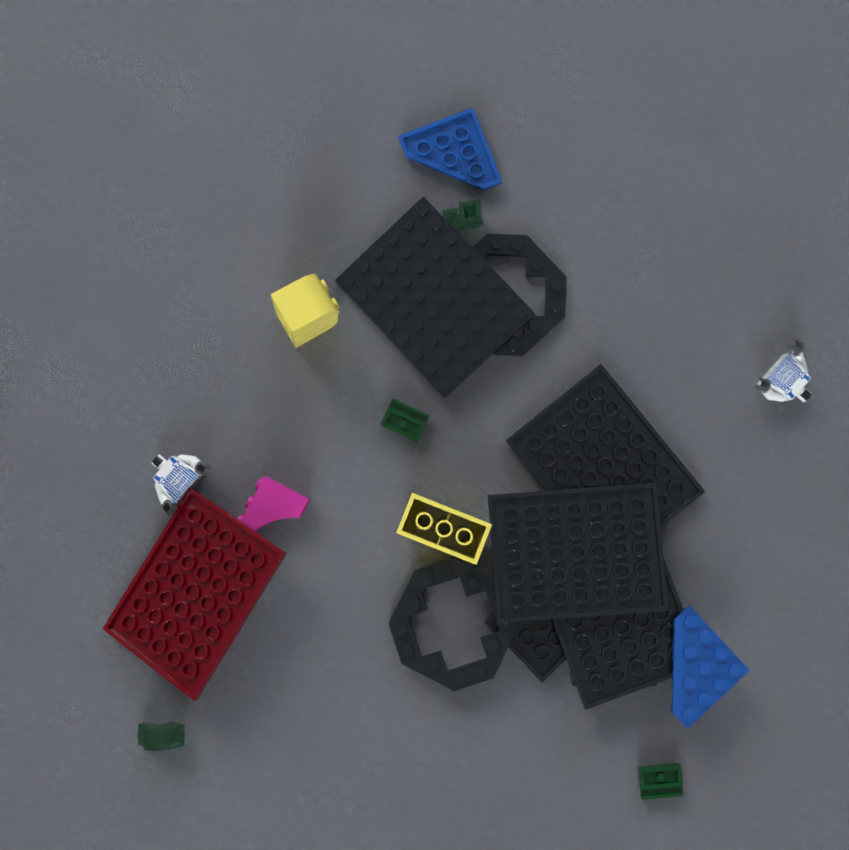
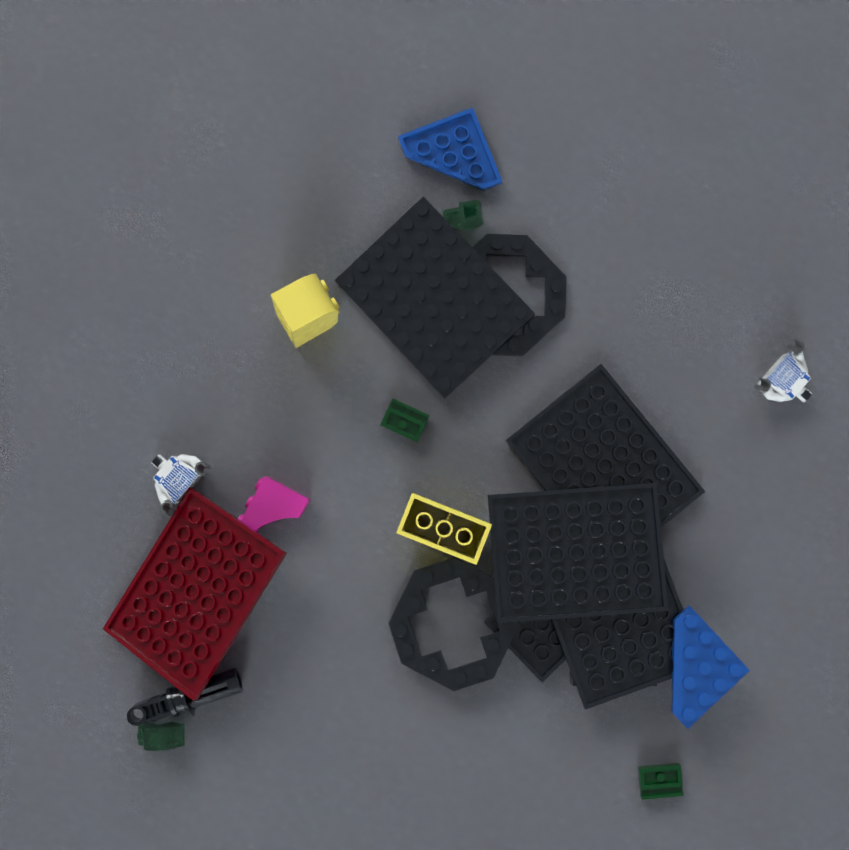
(177, 702): none -> black piece

